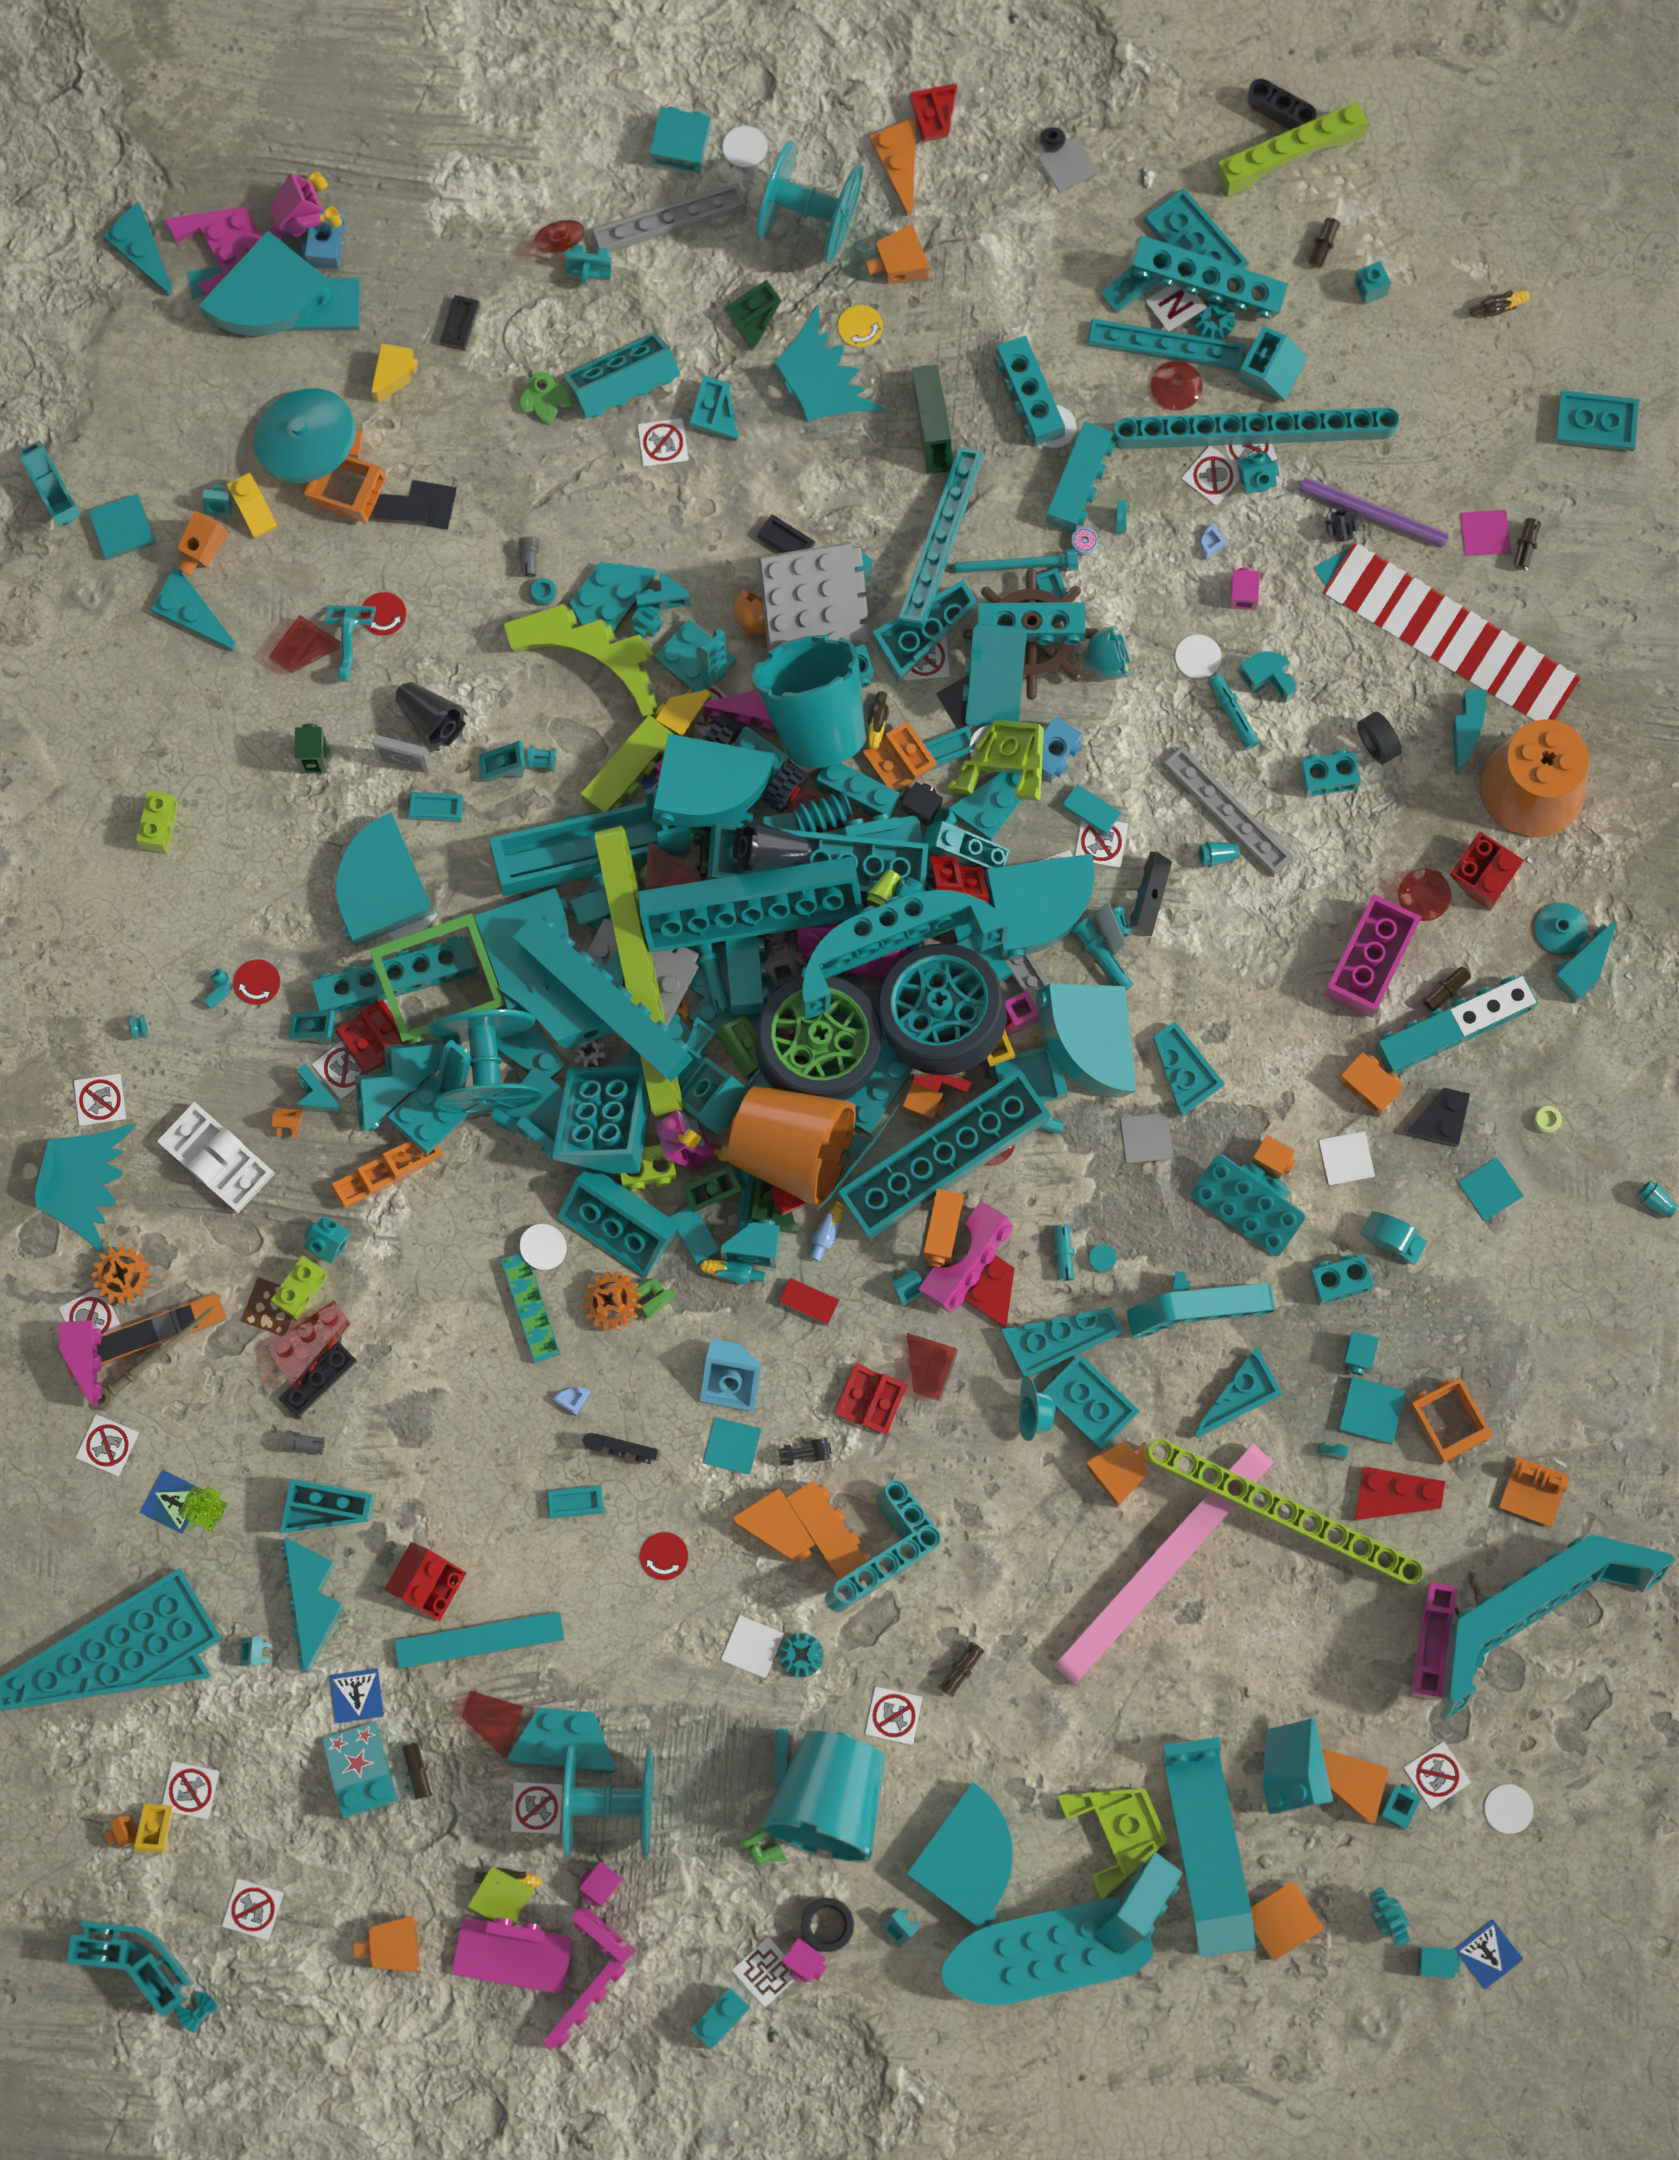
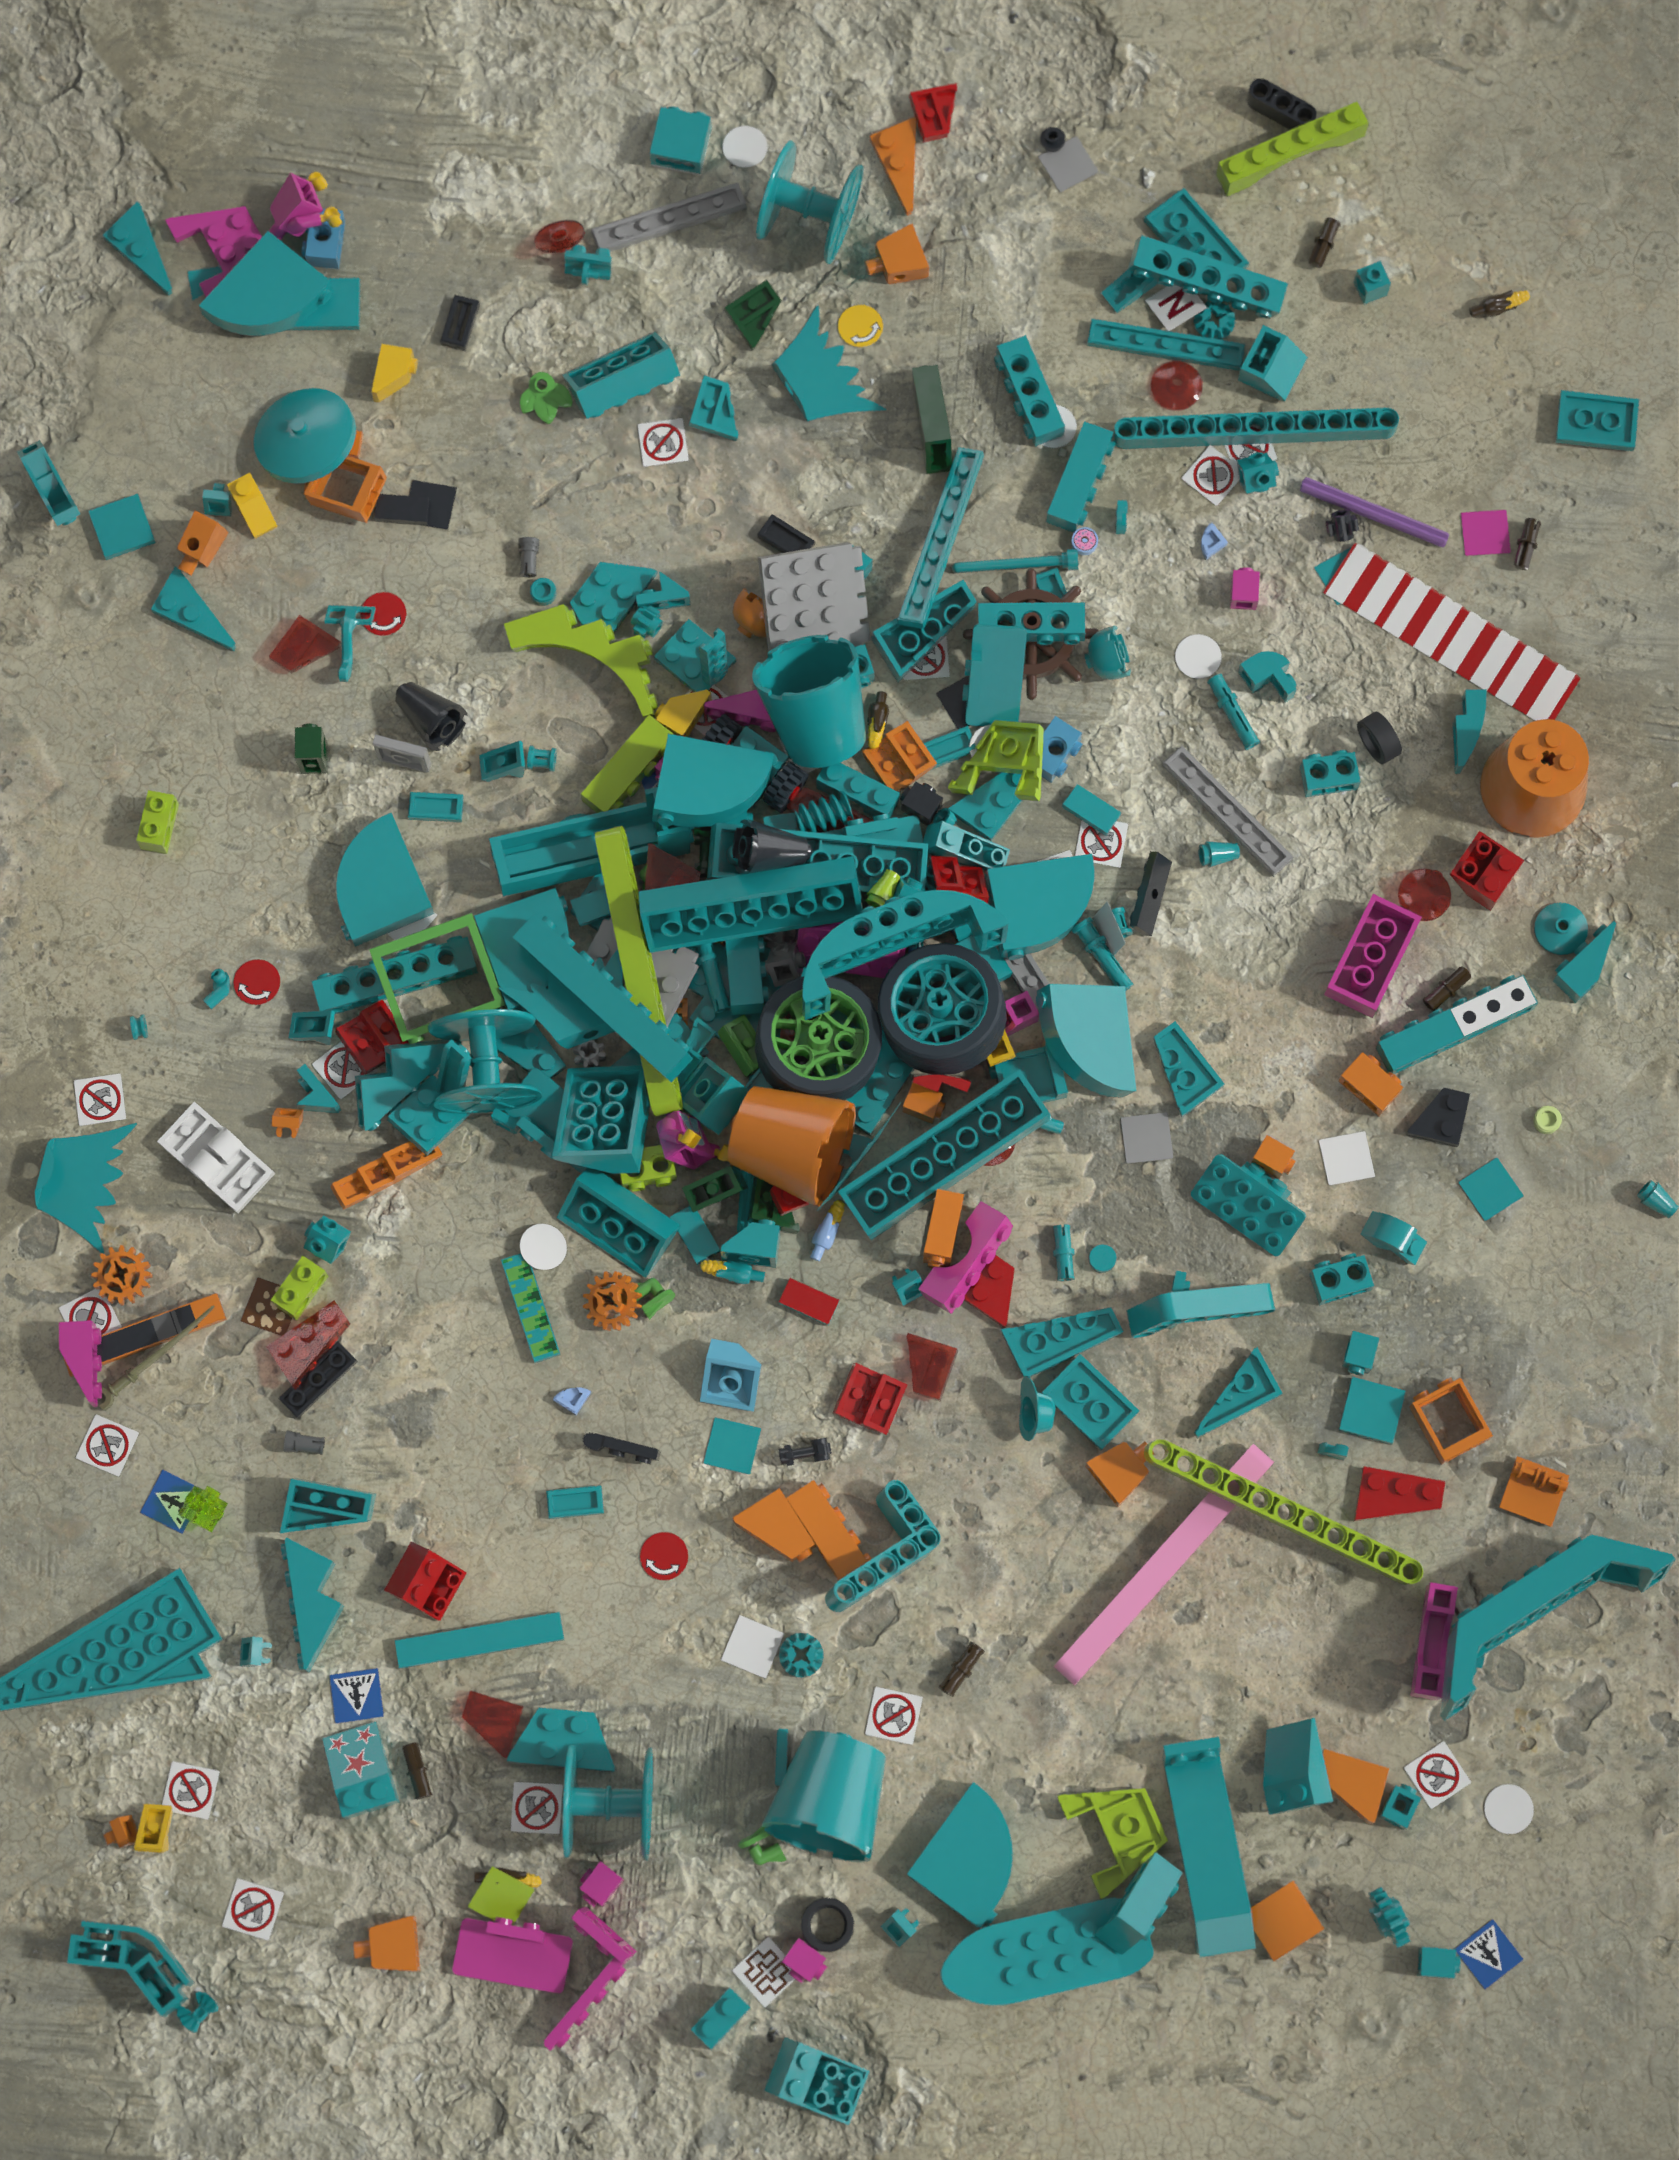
(816, 2080): none -> teal slope

